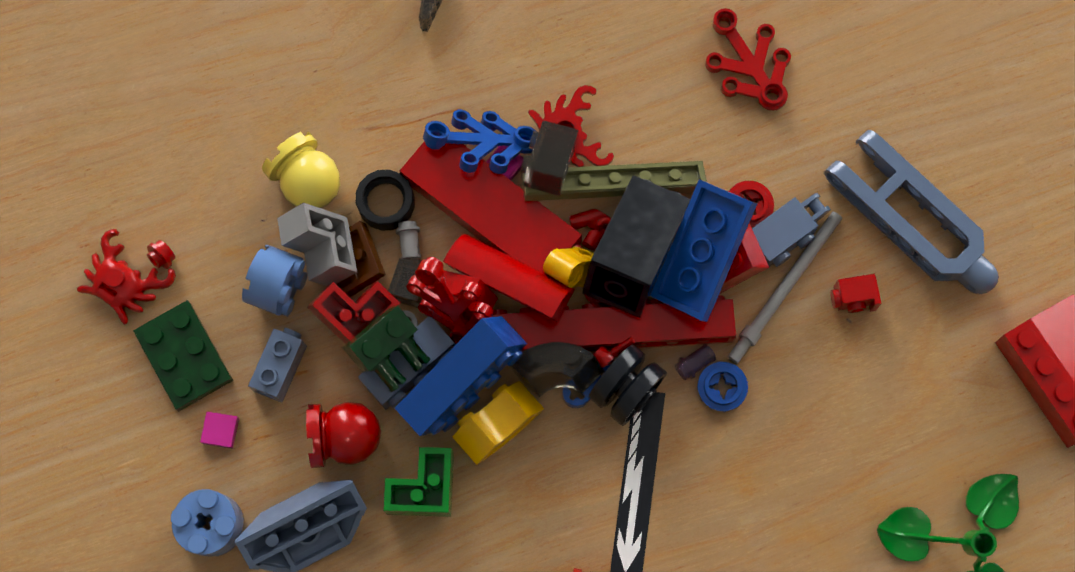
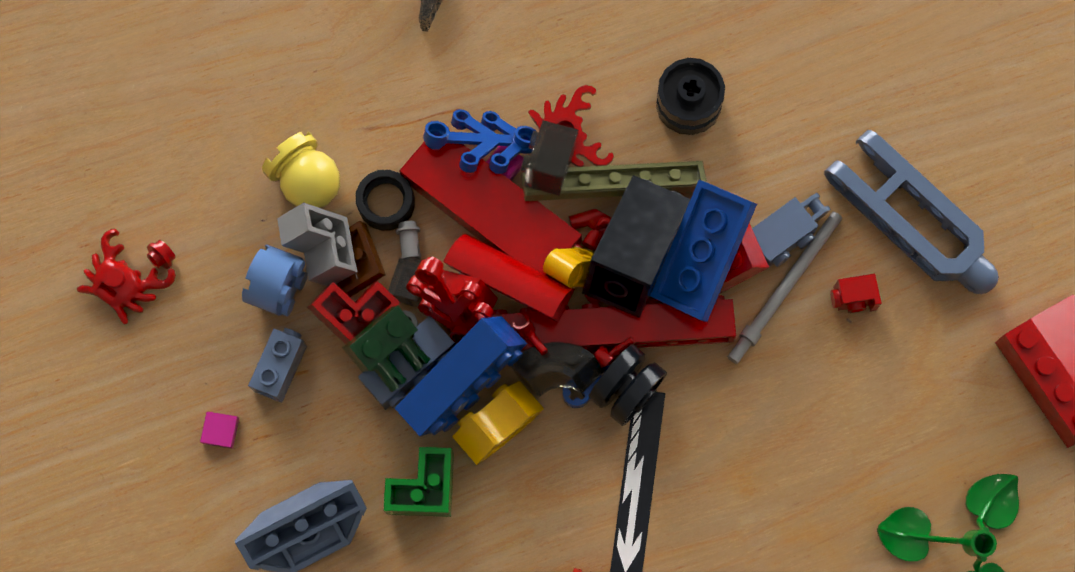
(183, 355): dark green plate -> none
(190, 518): medium blue brick -> none
(345, 433): red tile -> none
(528, 332): none -> red hand
(690, 96): none -> black wheel
(695, 362): pin -> none
(732, 376): blue gear -> none
(750, 64): red plant -> none
(755, 192): red gear -> none

